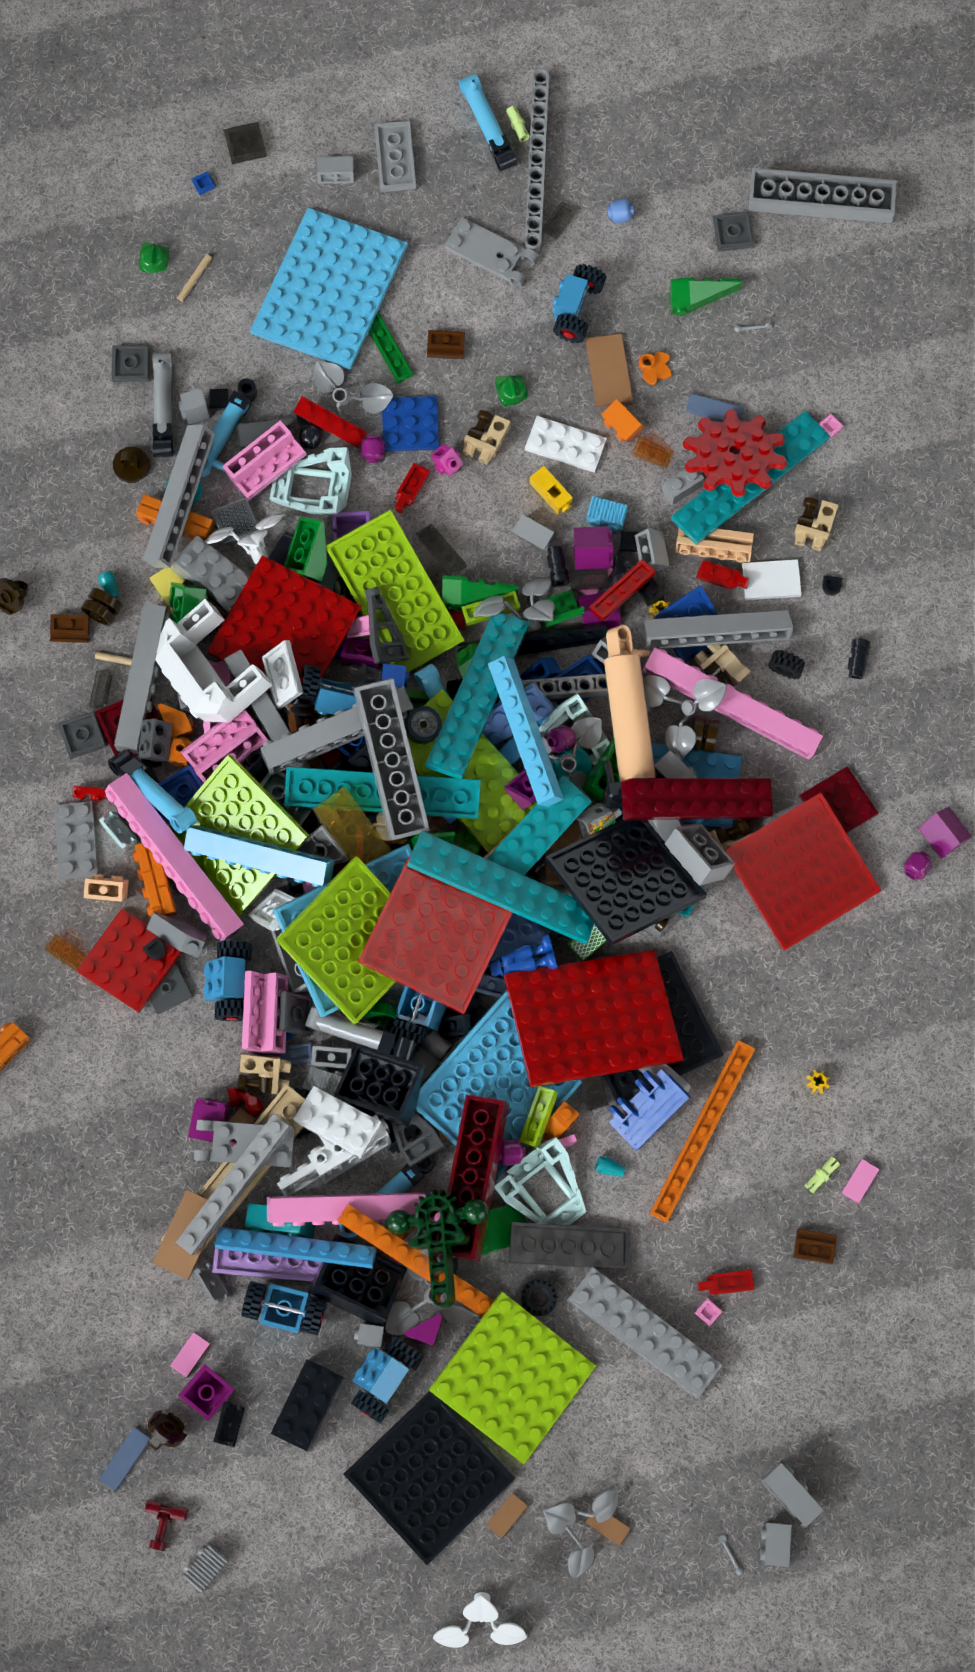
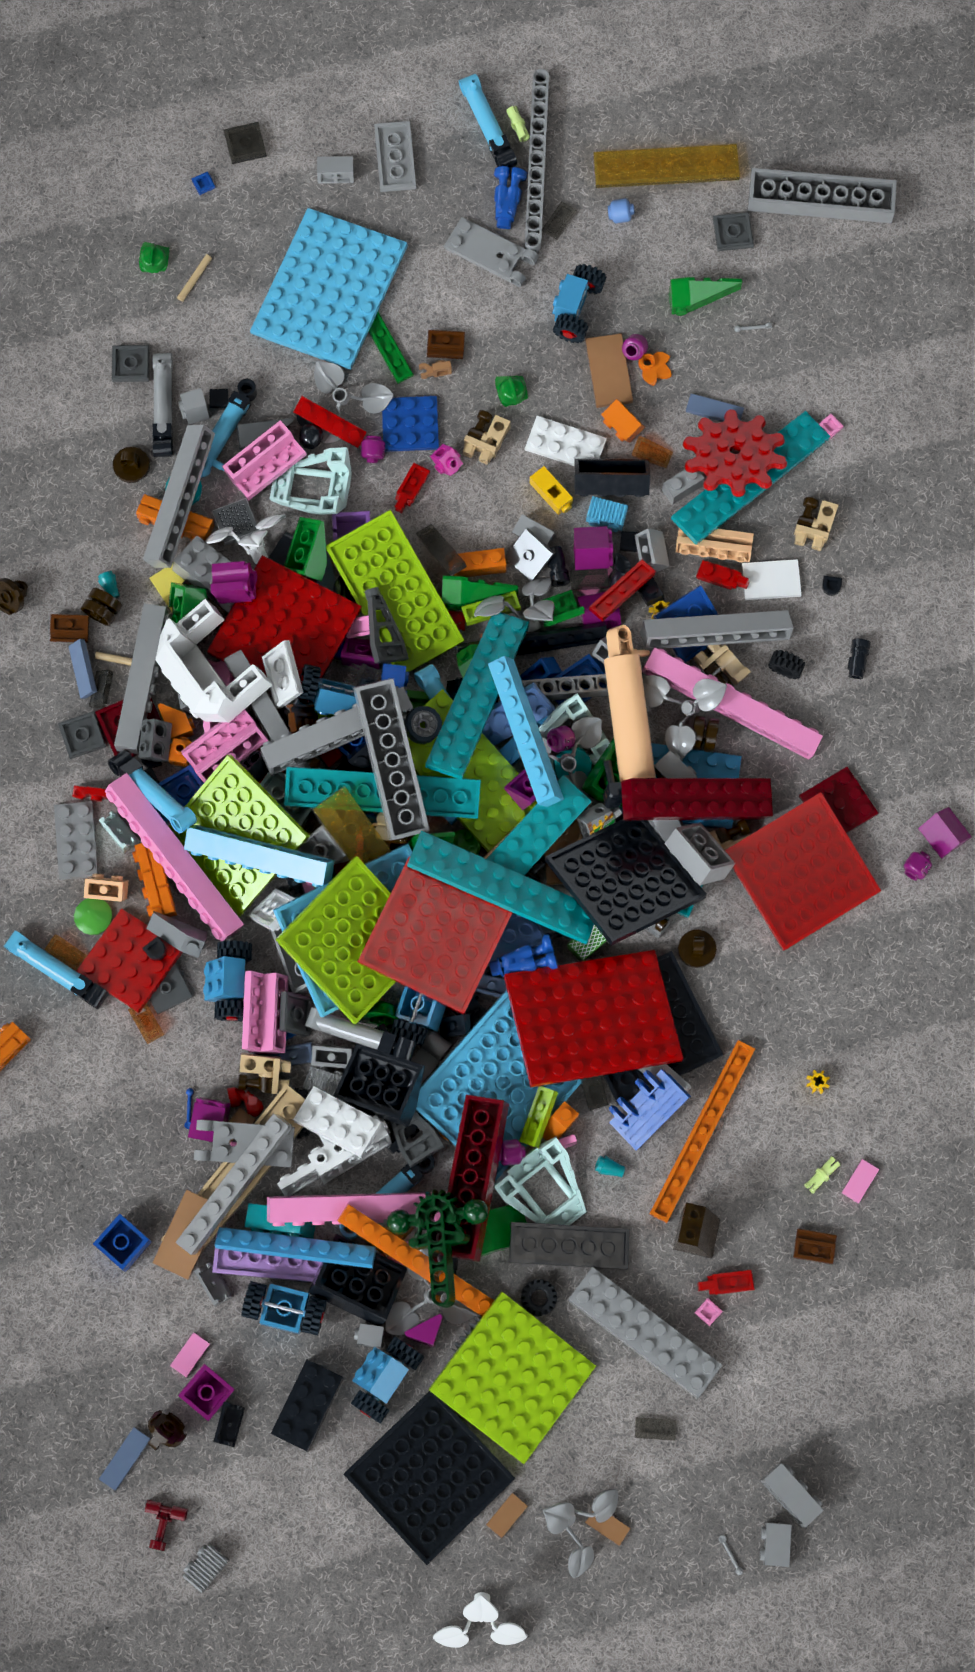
(57, 970): none -> medium azure piece
(82, 668): none -> sand blue tile
(93, 916): none -> bright green dish
(122, 1242): none -> blue brick
(147, 1024): none -> clear orange slope
(189, 1092): none -> blue hinge
(233, 582): none -> magenta piece
(437, 369): none -> medium nougat plate
(483, 563): none -> orange brick
(507, 198): none -> blue piece
(529, 554): none -> plate
(611, 477): none -> black piece
(635, 347): none -> magenta head
(655, 1429): none -> clear smoke tile
(666, 166): none -> clear yellow plate
(697, 948): none -> dark brown tile
(697, 1231): none -> dark brown slope

